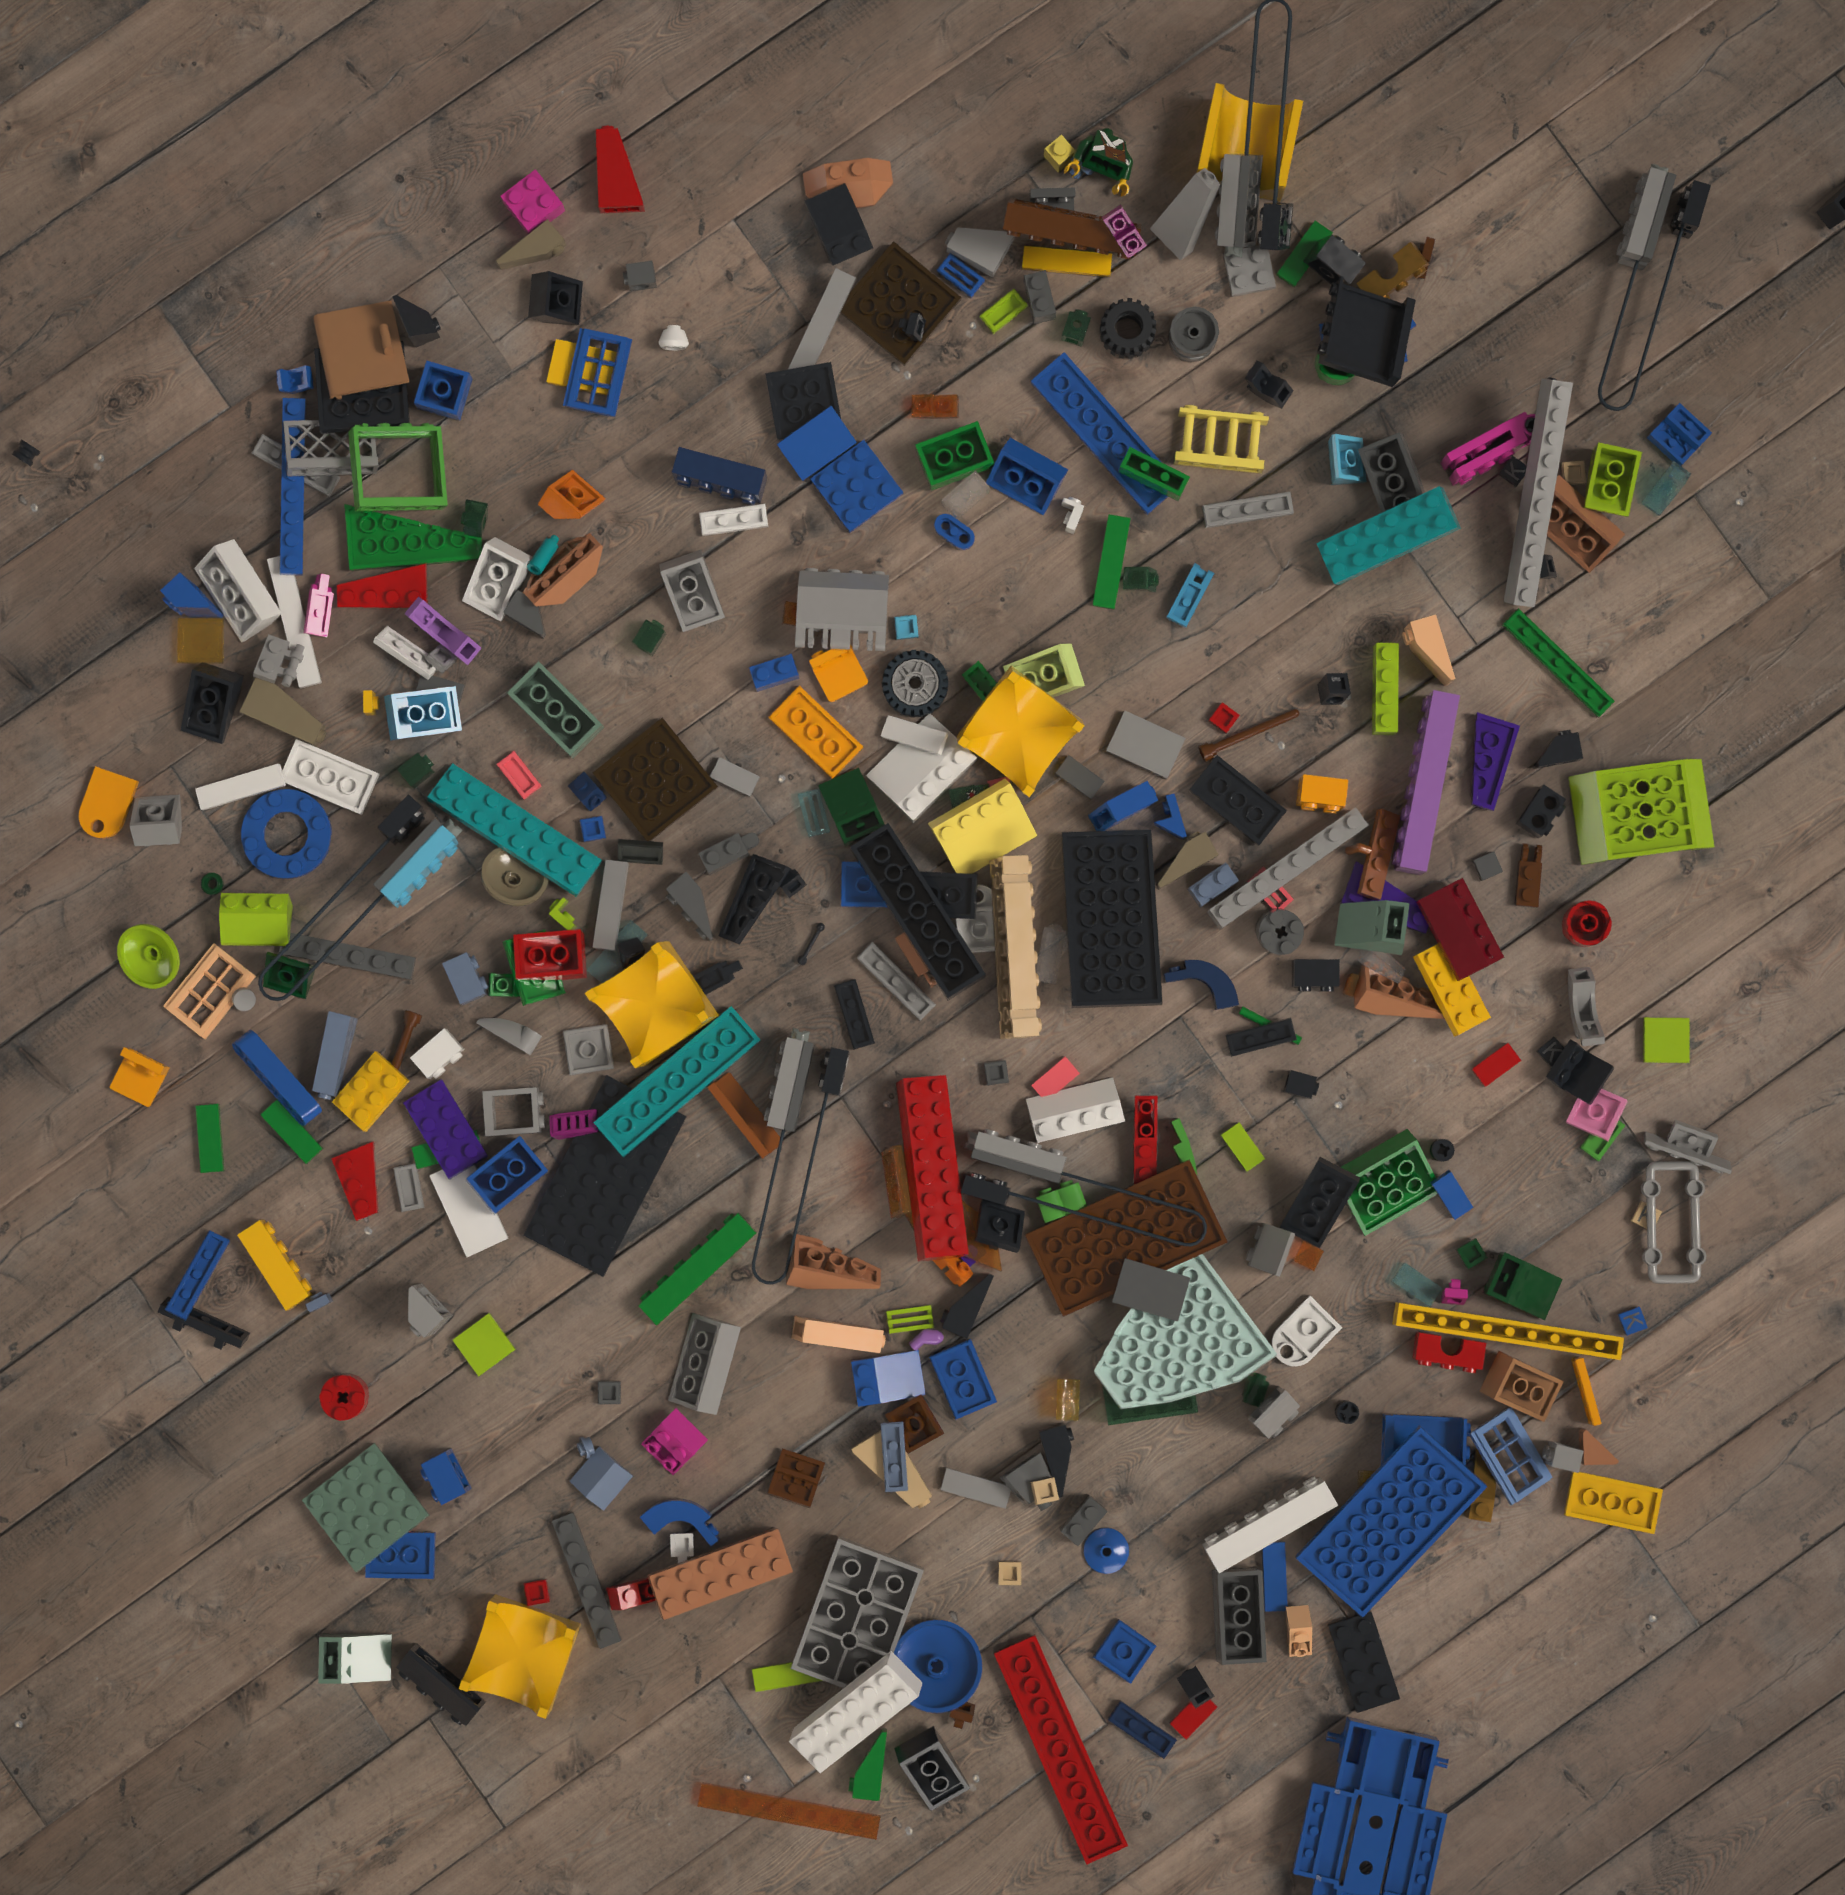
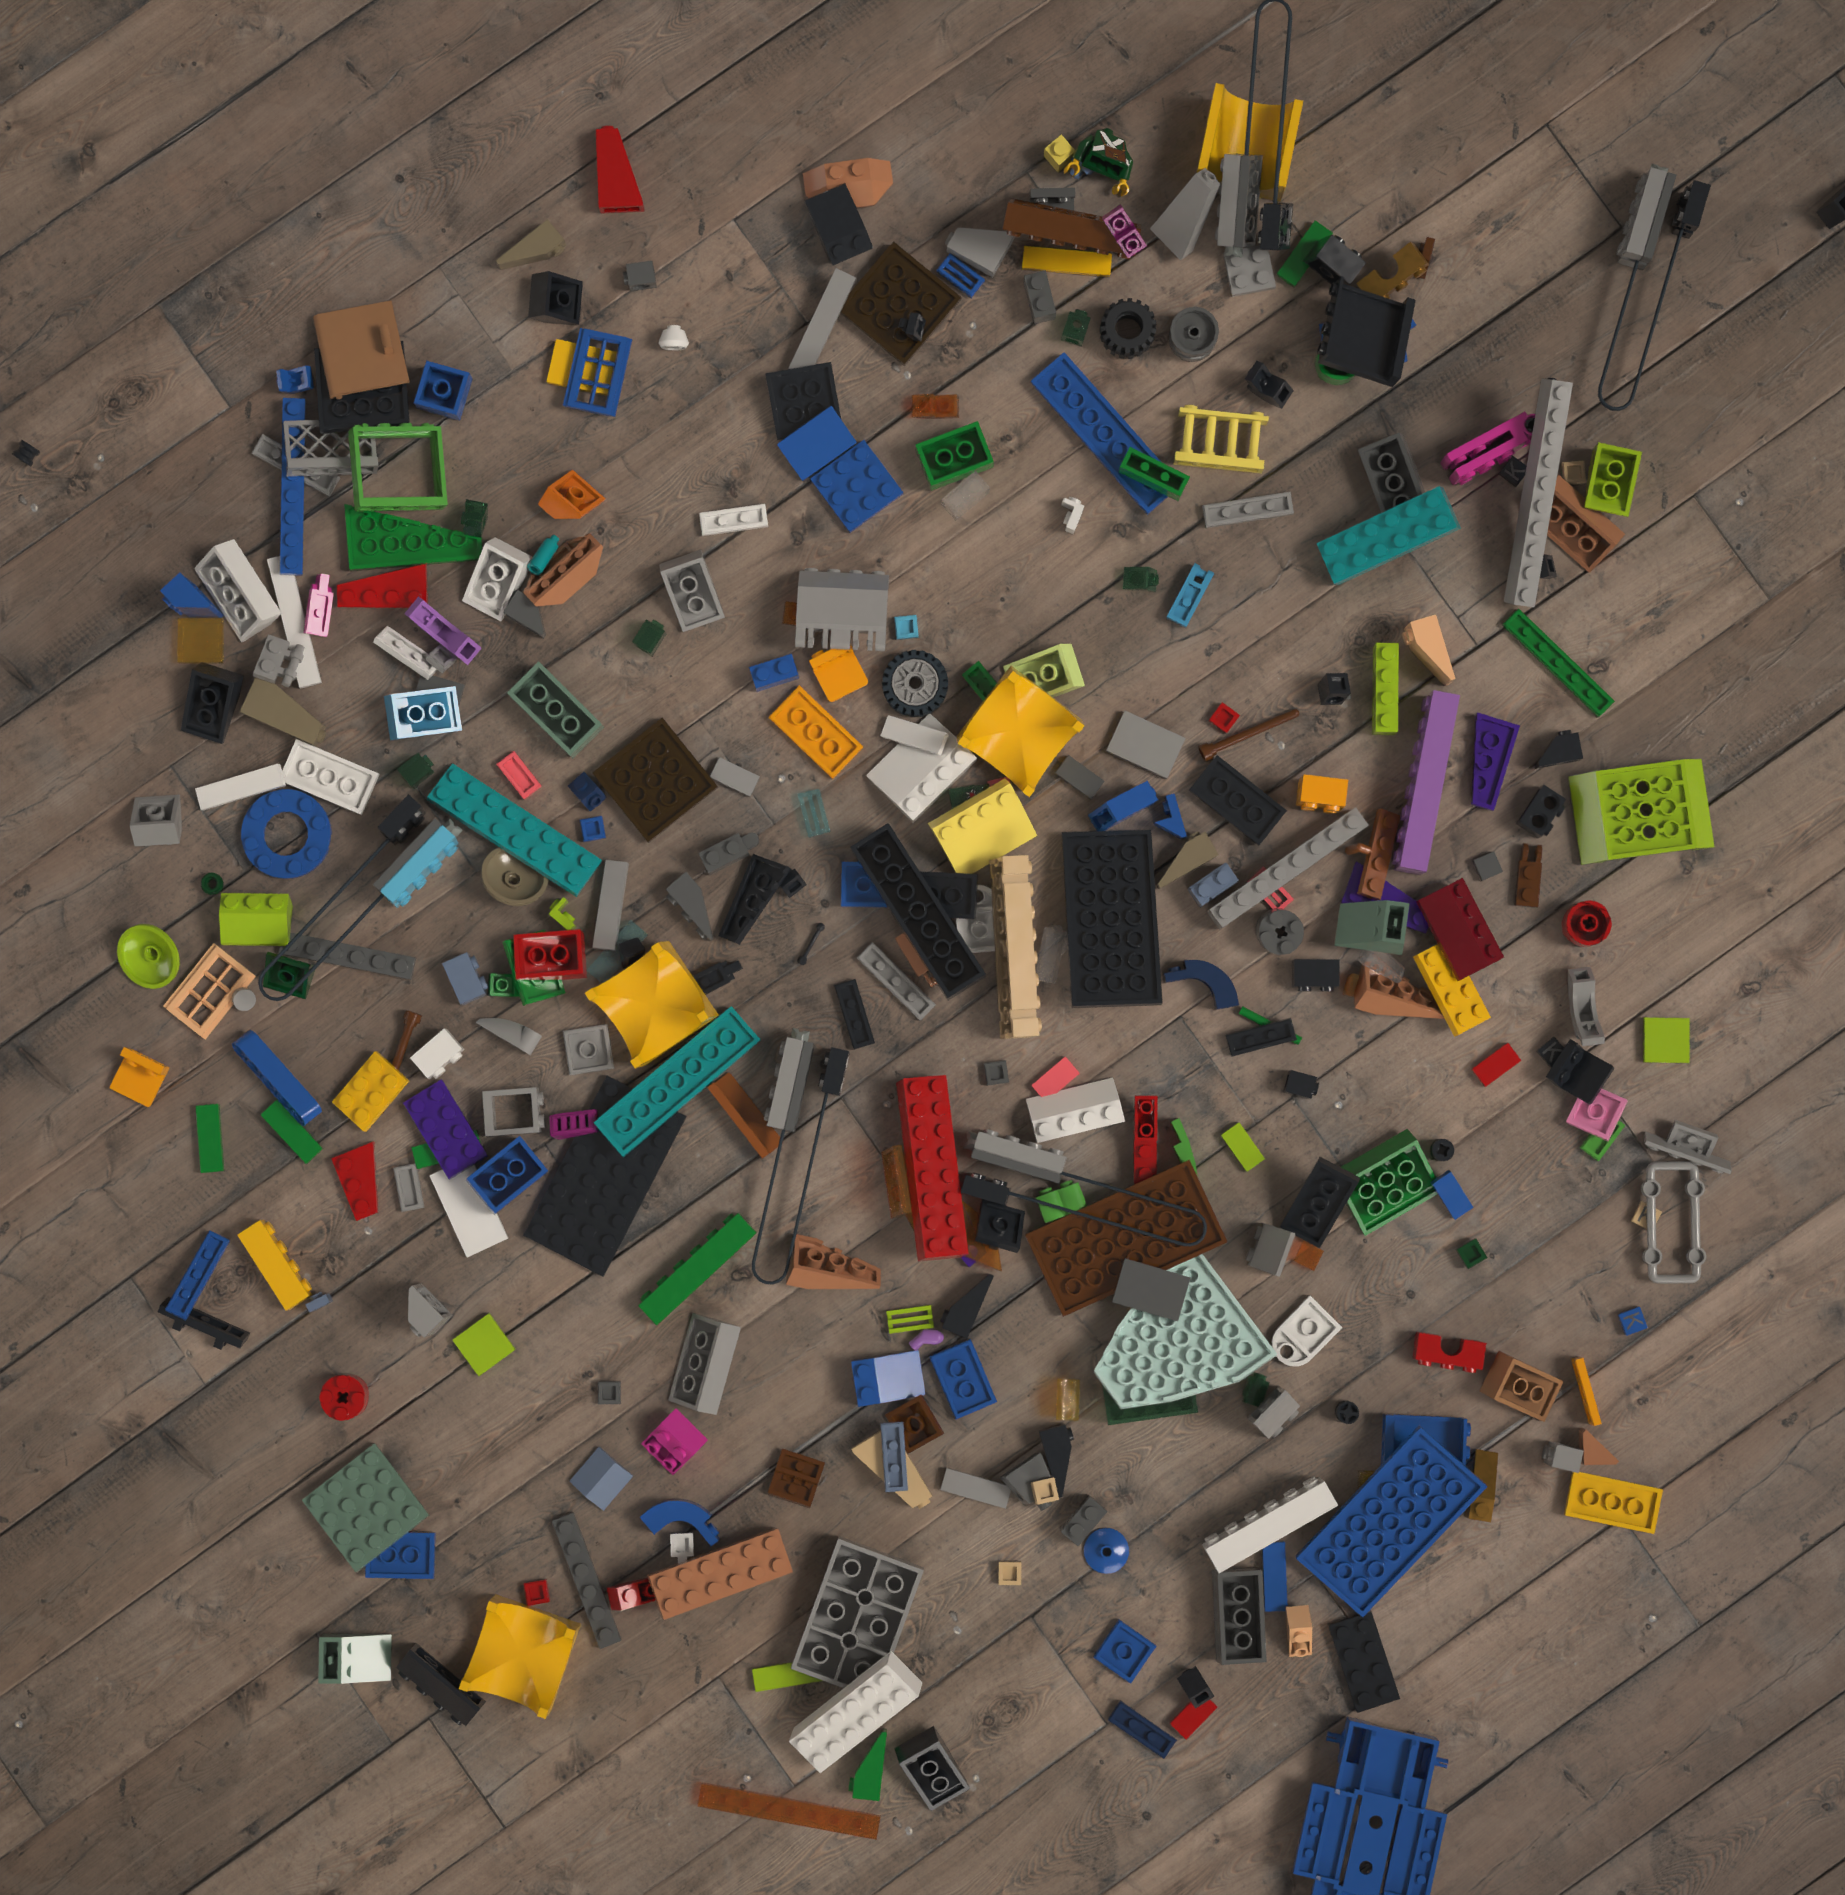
(106, 800): light orange tile -> none
(334, 1054): sand blue slope -> none
(370, 702): yellow plate -> none
(417, 321): black slope -> none
(445, 1477): blue brick -> none
(532, 202): dark pink brick -> none
(585, 1447): sand blue plate -> none
(640, 851): pearl dark grey tile -> none
(719, 475): dark blue brick -> none
(837, 1334): light nougat slope -> none
(851, 806): dark green slope -> none
(944, 1661): blue dish -> none
(954, 532): blue plate -> none
(958, 1272): orange hinge -> none
(962, 1714): reddish brown tile -> none
(1003, 311): lime tile -> none
(1026, 476): blue slope -> none
(1060, 1749): red plate -> none
(1111, 561): green slope -> none
(1345, 460): medium azure slope -> none
(1417, 1284): clear light blue tile -> none
(1454, 1294): dark pink tile -> none
(1495, 1467): medium blue piece -> none
(1508, 1331): yellow brick -> none
(1522, 1285): dark green slope -> none
(1666, 488): clear light blue slope -> none
(1679, 435): blue slope -> none

